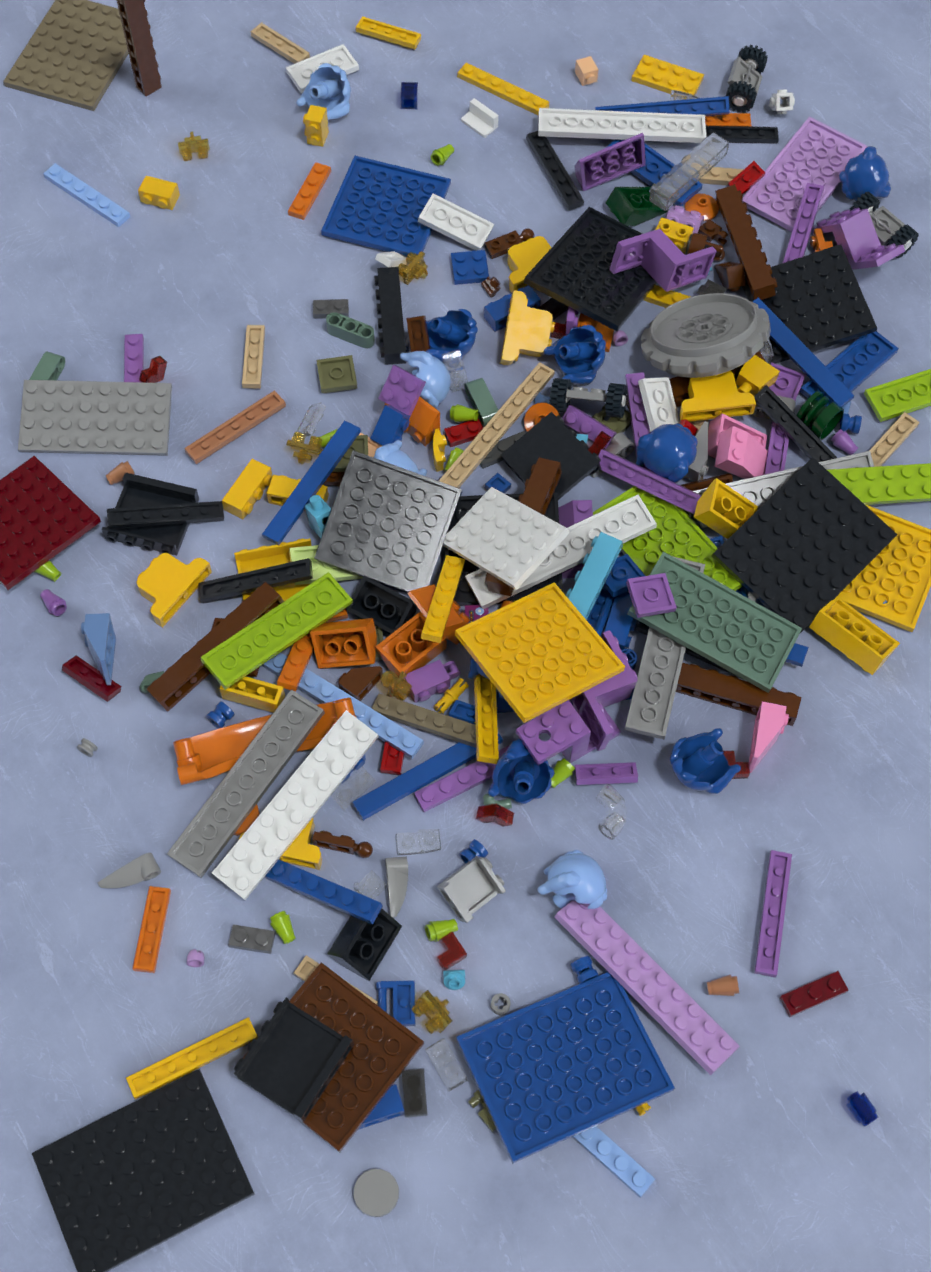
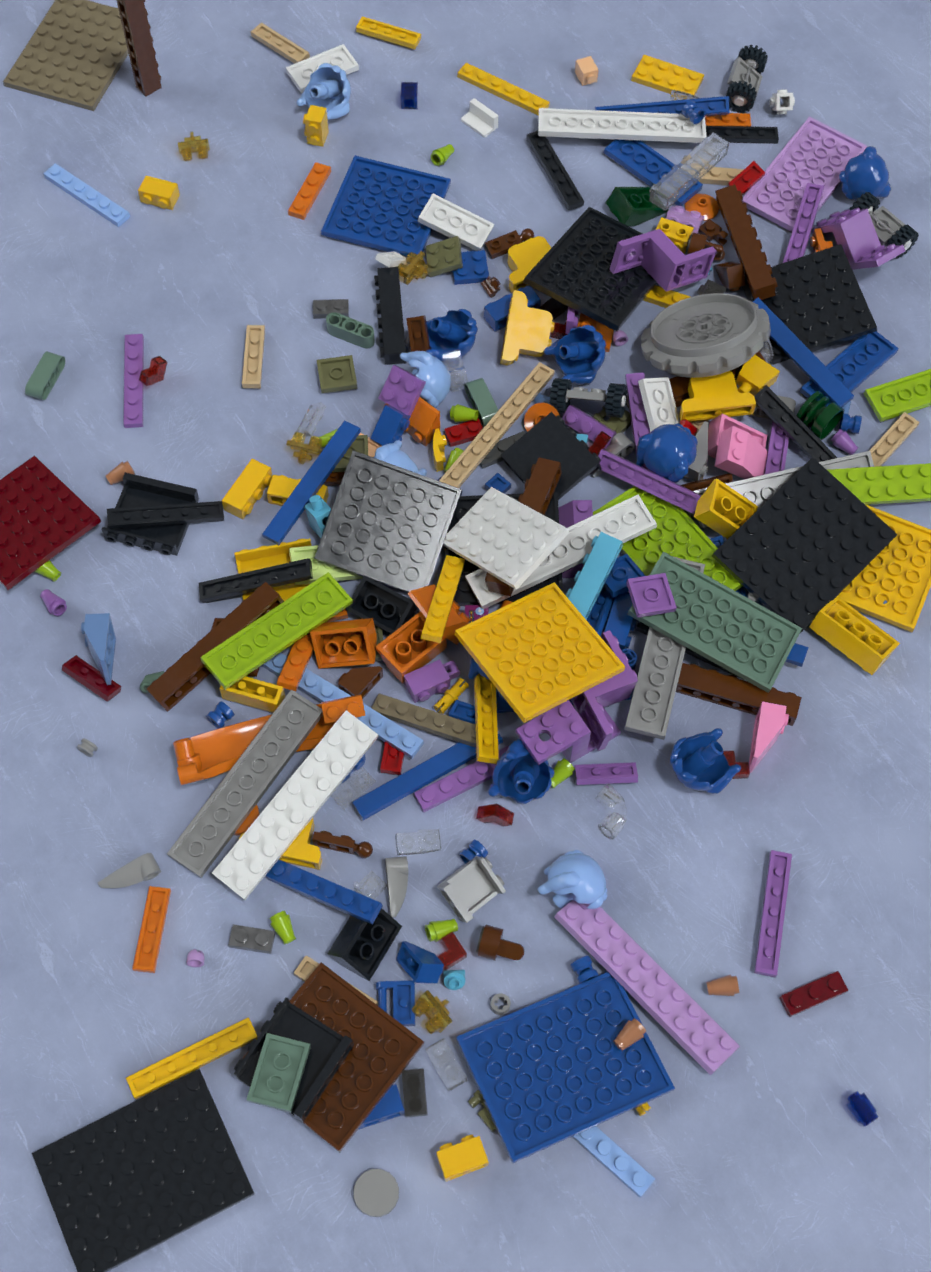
(95, 417): light grey plate -> none
(170, 584): yellow brick -> none
(235, 427): nougat plate -> none
(278, 1072): none -> sand green plate
(335, 708): none -> orange plate
(396, 686): clear yellow hips -> none
(419, 963): none -> blue slope
(444, 256): none -> olive plate
(462, 1157): none -> yellow brick
(488, 800): sand green arm -> none
(492, 944): none -> reddish brown piece
(611, 162): medium lavender slope -> none
(629, 1034): none -> nougat cone
(693, 112): none -> blue wheel
(788, 382): medium lavender plate -> none

